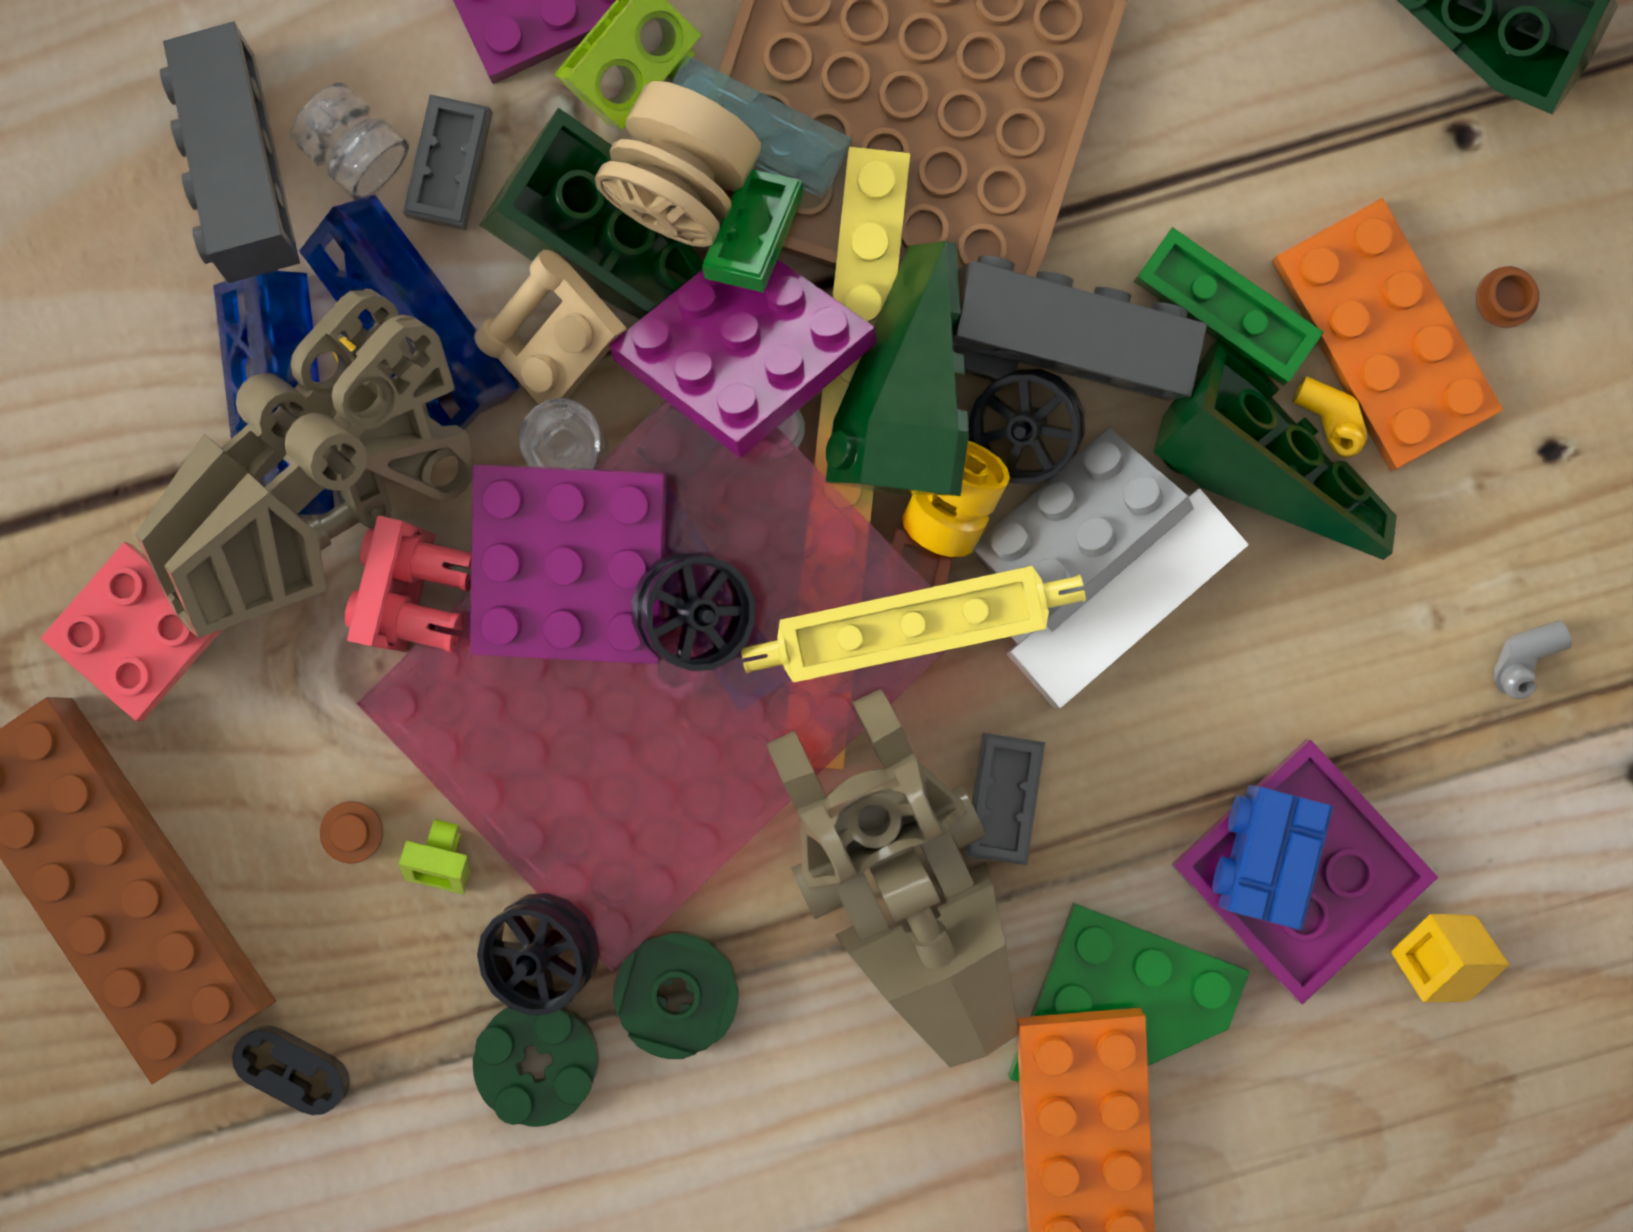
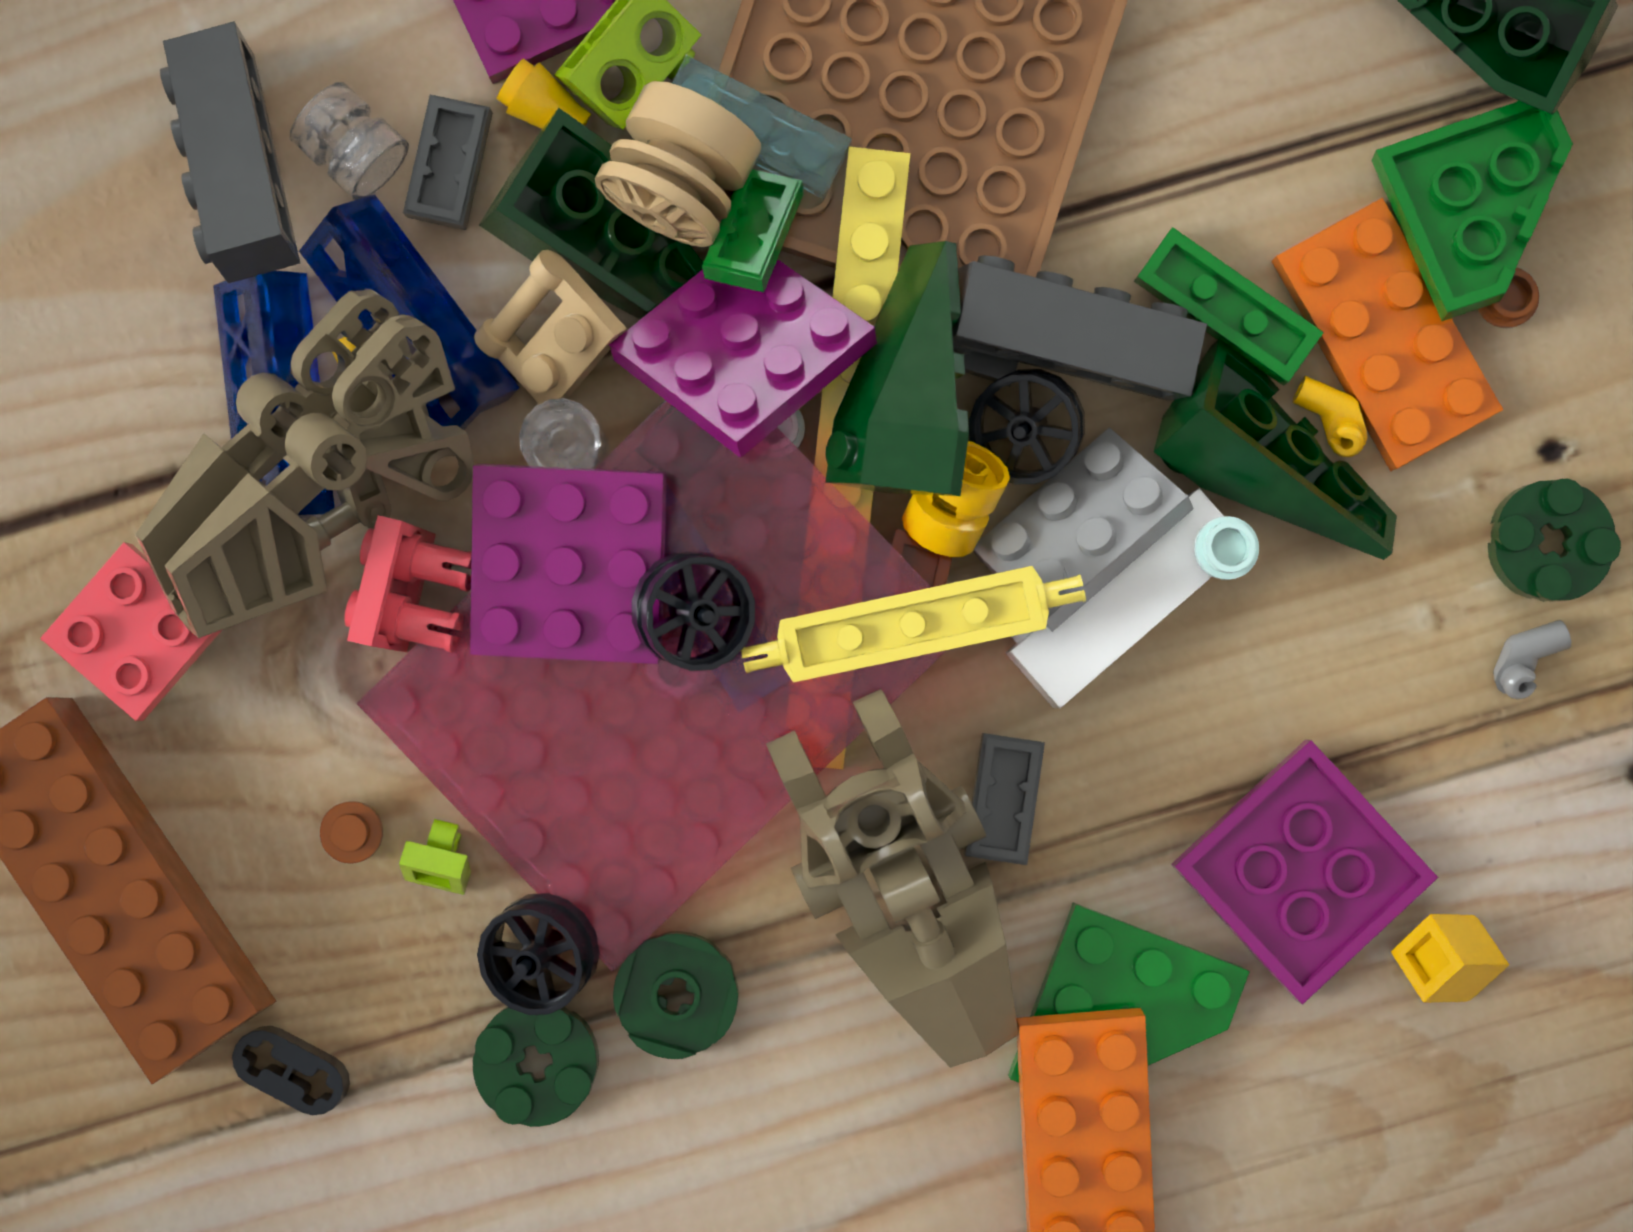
(535, 96): none -> yellow cone
(1226, 548): none -> light aqua plate
(1272, 856): blue brick -> none
(1473, 199): none -> green plate
(1588, 542): none -> dark green plate

